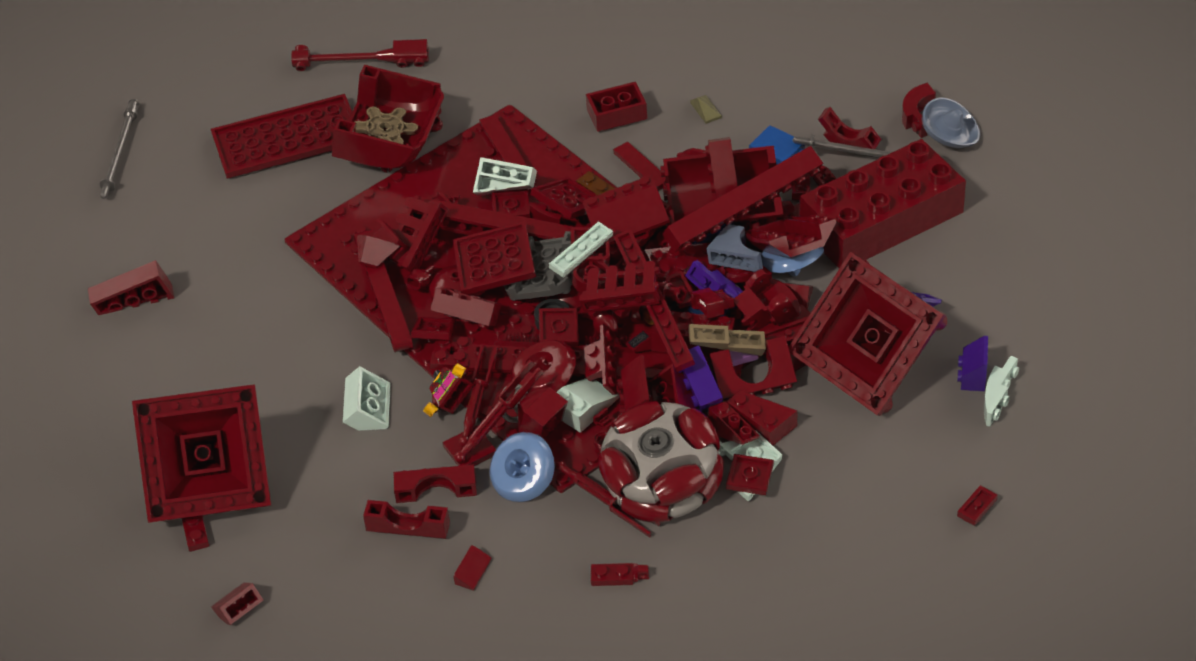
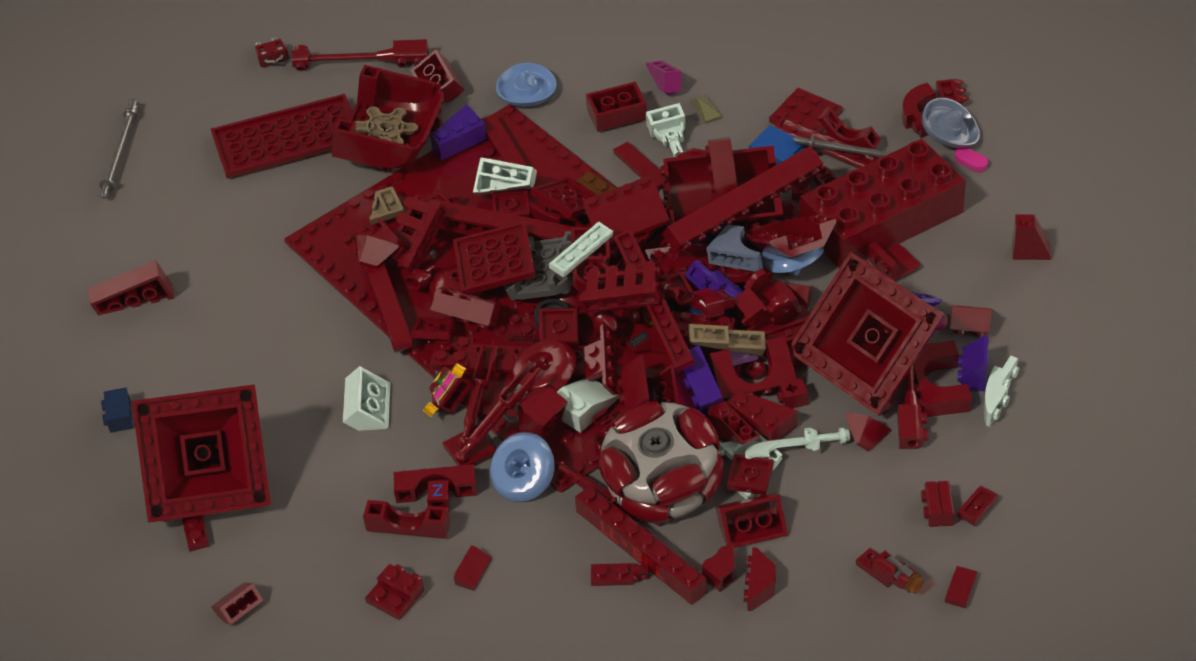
(117, 410): none -> dark blue brick
(271, 52): none -> dark red piece
(385, 205): none -> dark tan wing
(395, 591): none -> dark red plate
(438, 69): none -> dark red slope
(438, 493): none -> dark red brick
(458, 133): none -> dark purple wedge
(526, 85): none -> medium blue hat
(641, 545): none -> dark red brick
(665, 76): none -> magenta slope
(667, 126): none -> light aqua brick
(720, 568): none -> dark red slope
(752, 520): none -> dark red slope
(755, 370): none -> dark red tile
(760, 579): none -> dark red slope
(793, 394): none -> dark red brick
(800, 130): none -> dark red tile
(804, 109): none -> dark red plate
(811, 441): none -> light aqua sword
(866, 430): none -> dark red slope
(890, 570): none -> dark red plate
(893, 262): none -> dark red bracket
(911, 418): none -> dark red bar
(938, 503): none -> dark red brick
(939, 399): none -> dark red arch
(952, 90): none -> dark red plate
(961, 586): none -> dark red tile
(970, 319): none -> dark red slope
(971, 159): none -> dark pink tile
(1029, 239): none -> dark red slope

